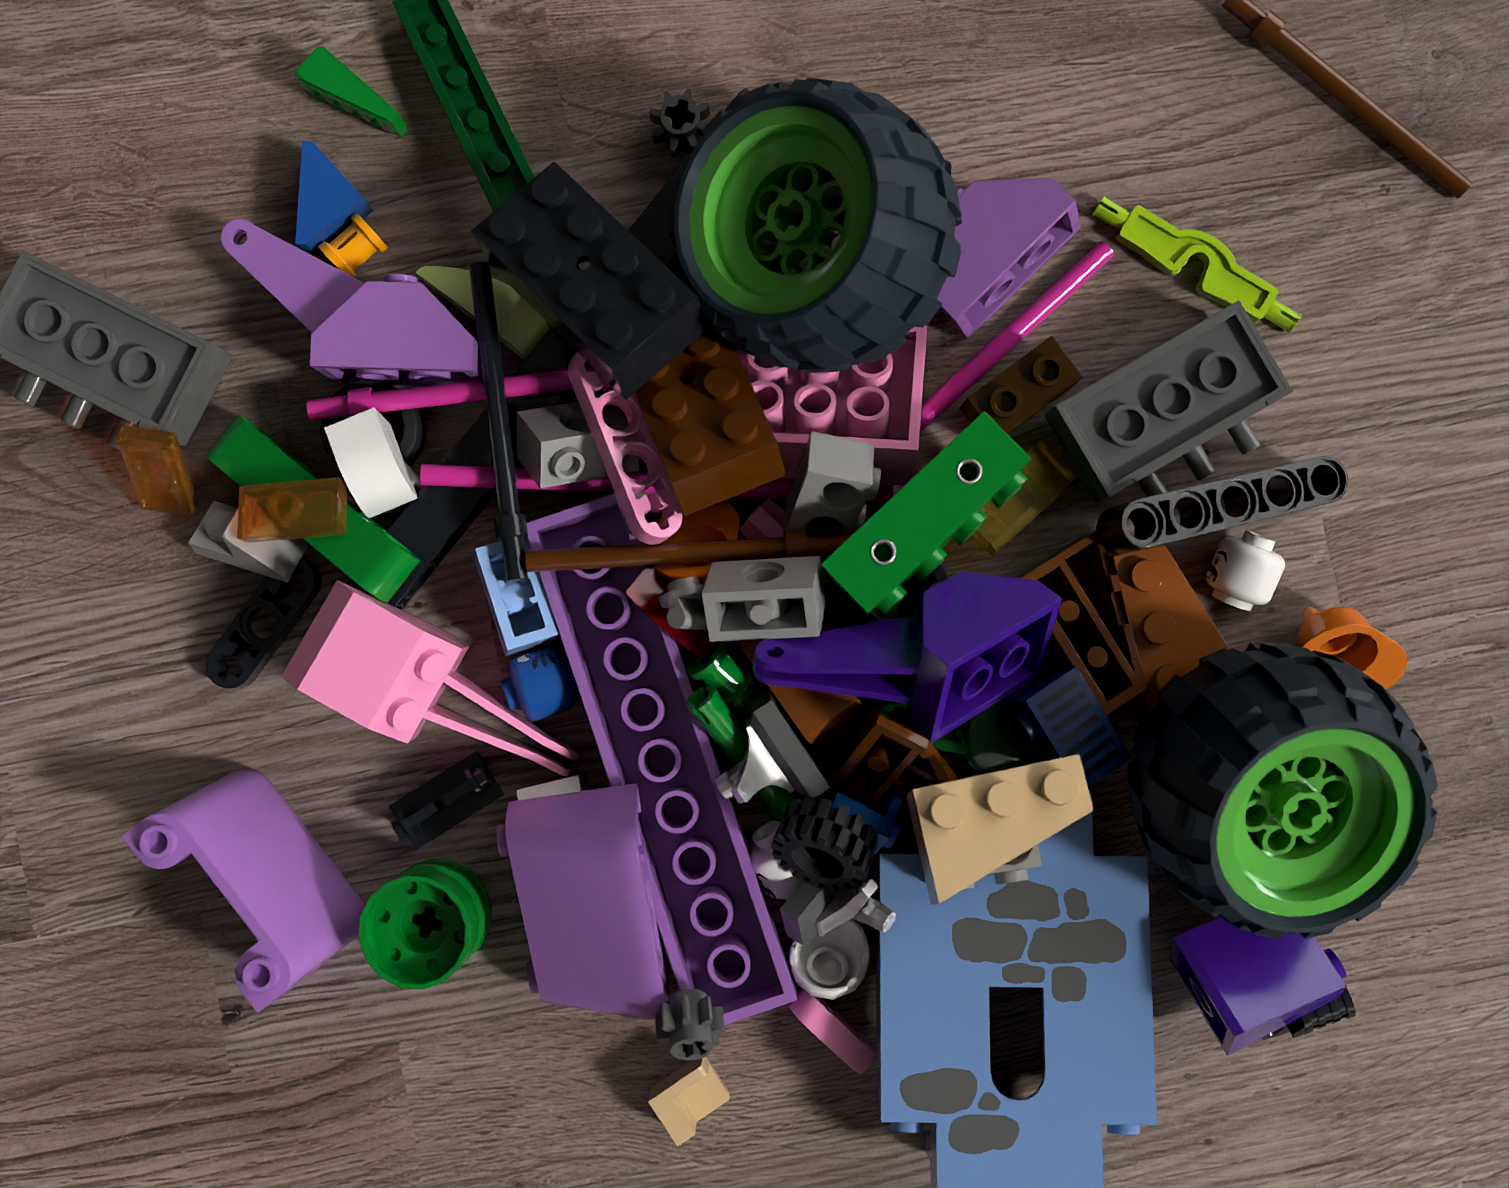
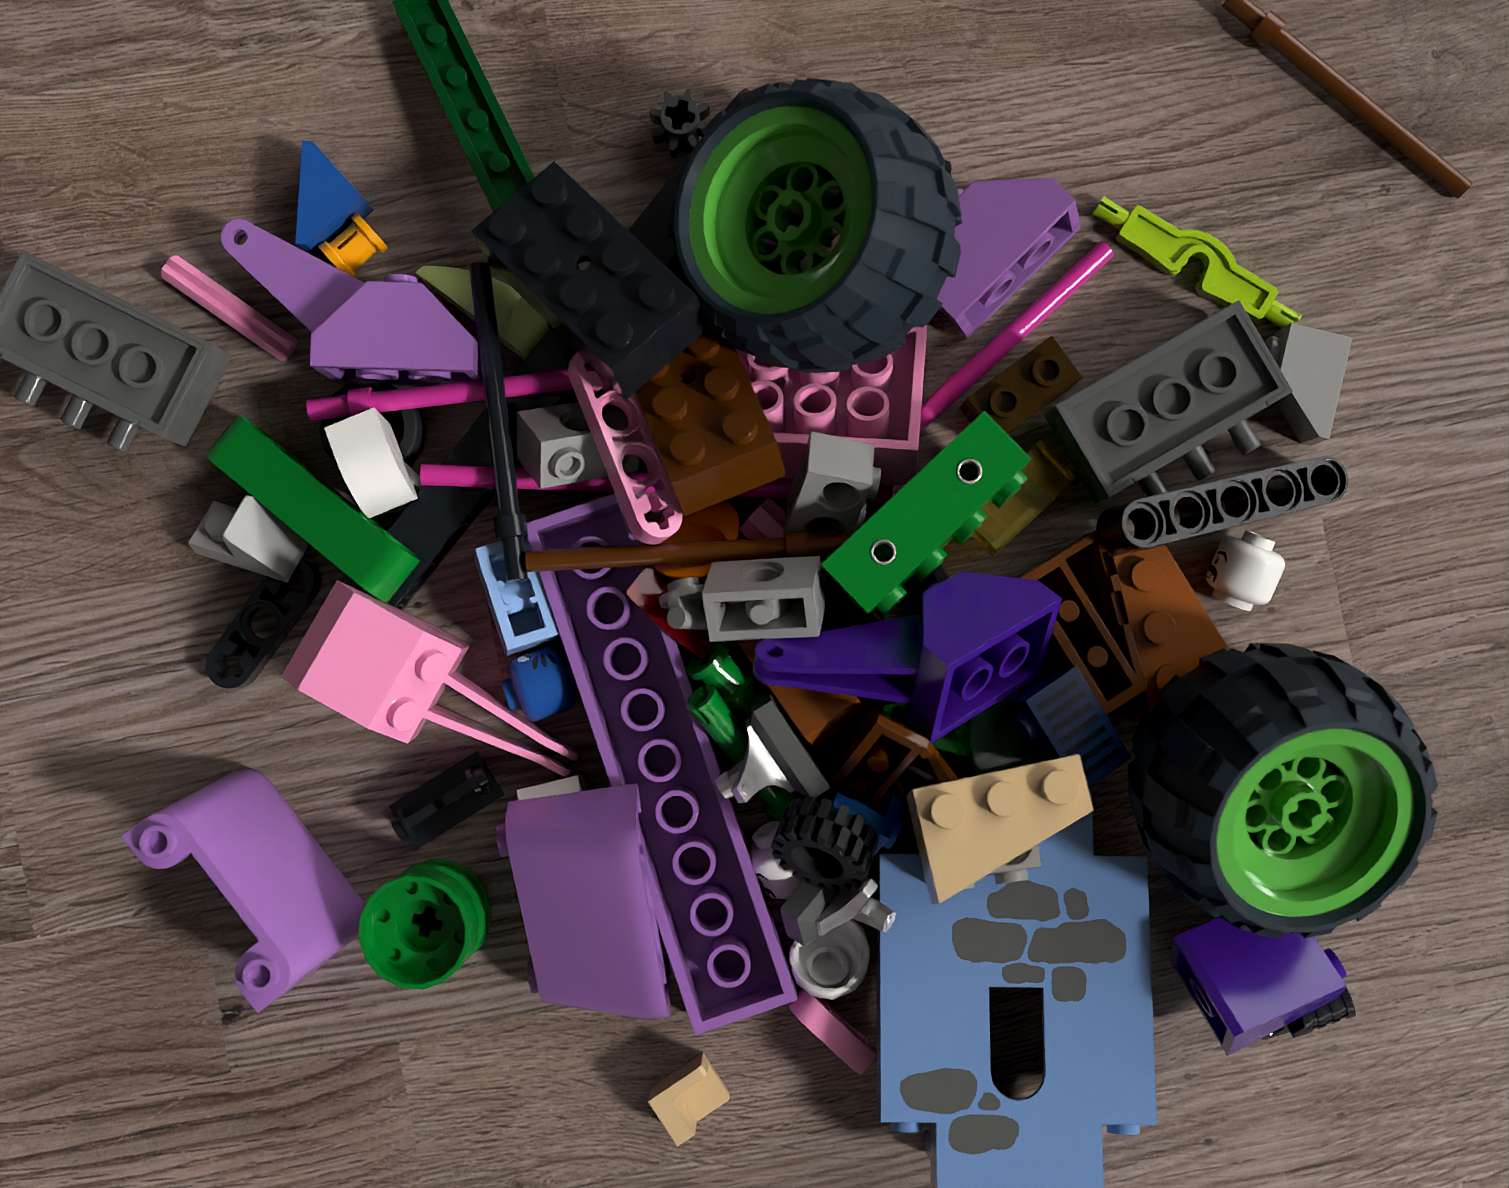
(157, 470): clear orange plate -> none
(229, 308): none -> bright pink axle
(292, 510): clear orange plate -> none
(337, 85): green slope -> none
(689, 1024): dark grey gear -> none
(1315, 370): none -> light grey slope
(1351, 638): orange piece -> none

